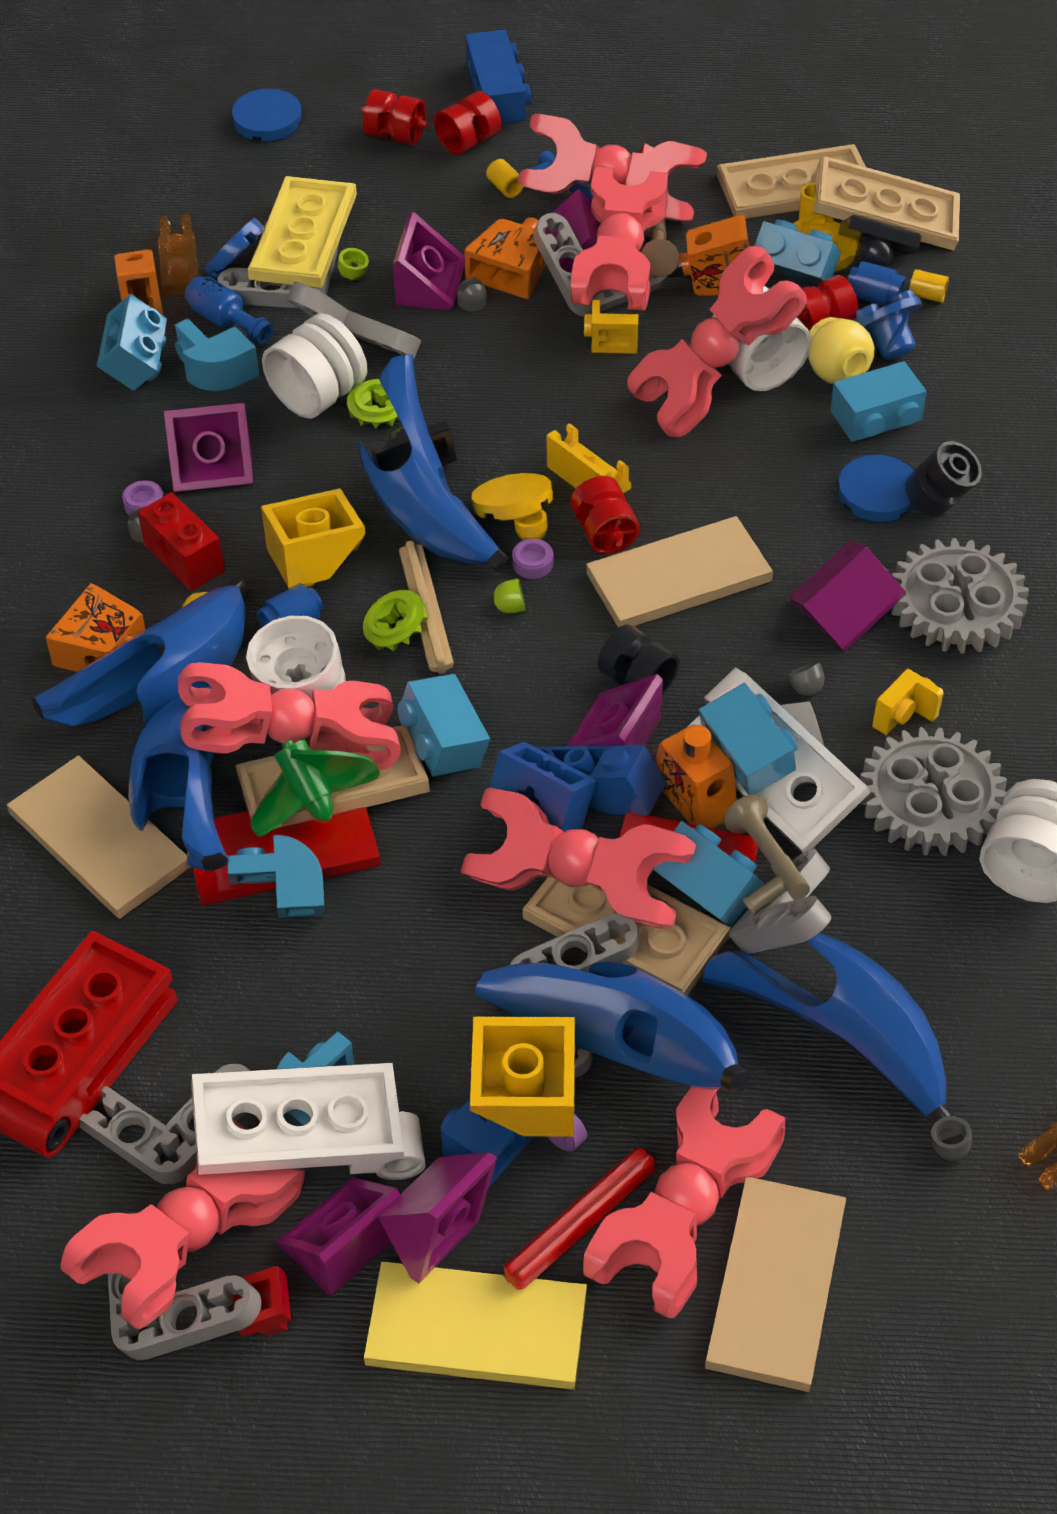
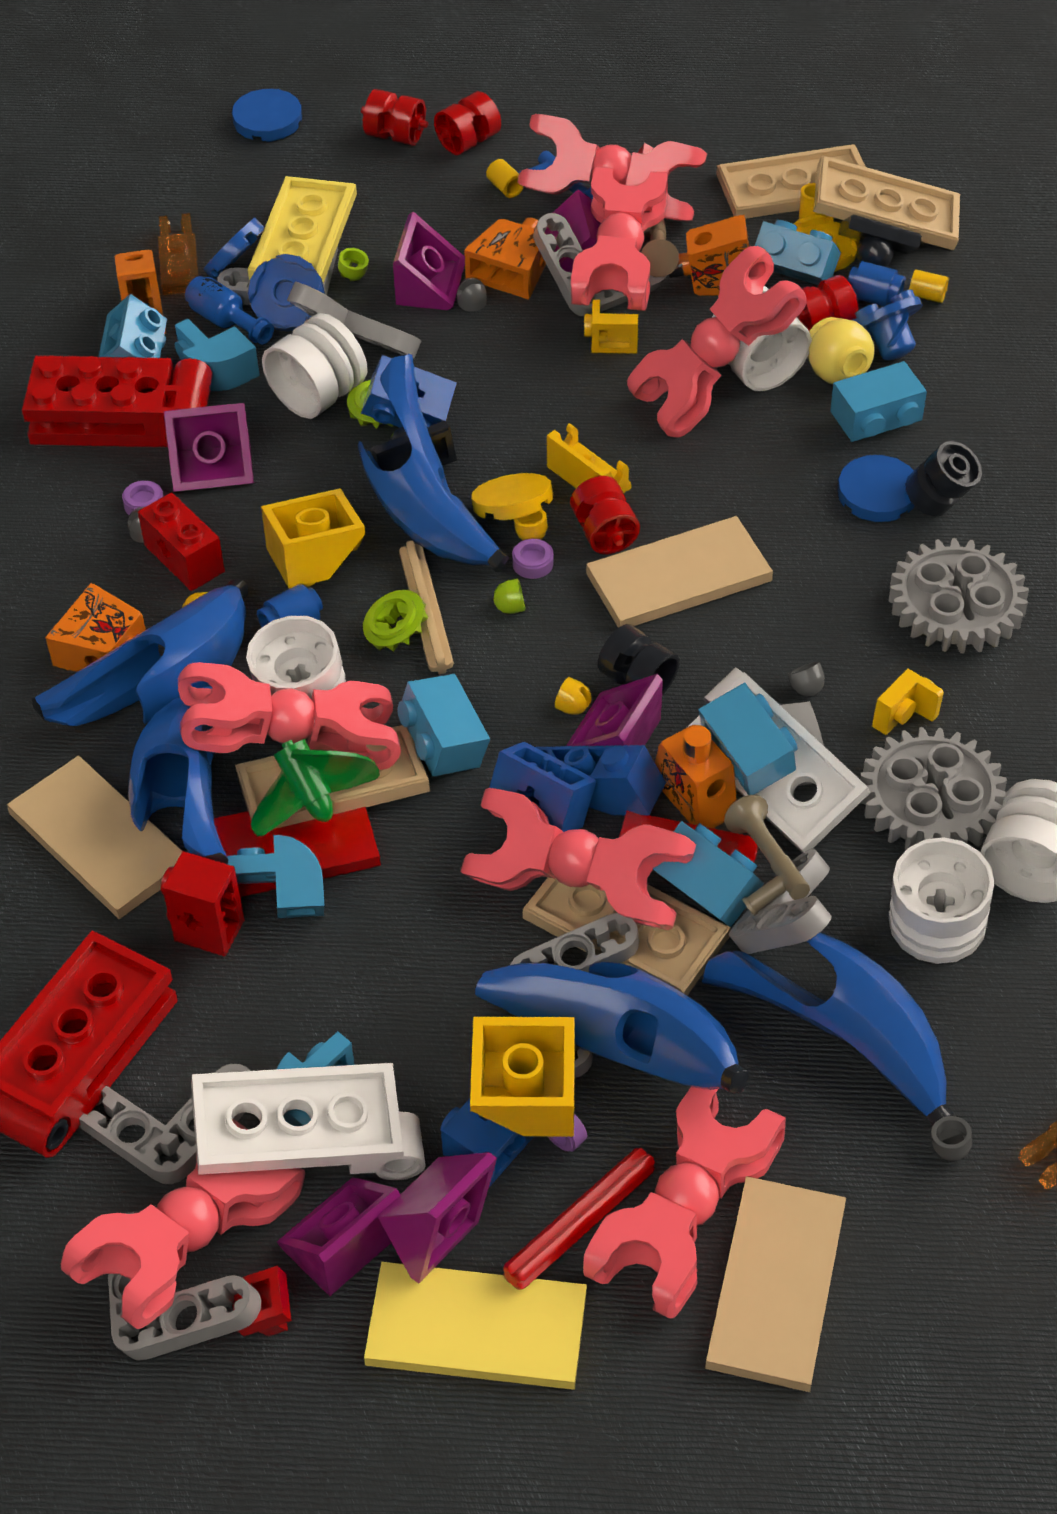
(110, 399): none -> red hinge
(203, 903): none -> red brick
(272, 285): none -> blue tile
(433, 394): none -> brick
(496, 72): blue brick -> none
(573, 697): none -> yellow hinge
(848, 594): magenta slope -> none
(940, 900): none -> white wheel

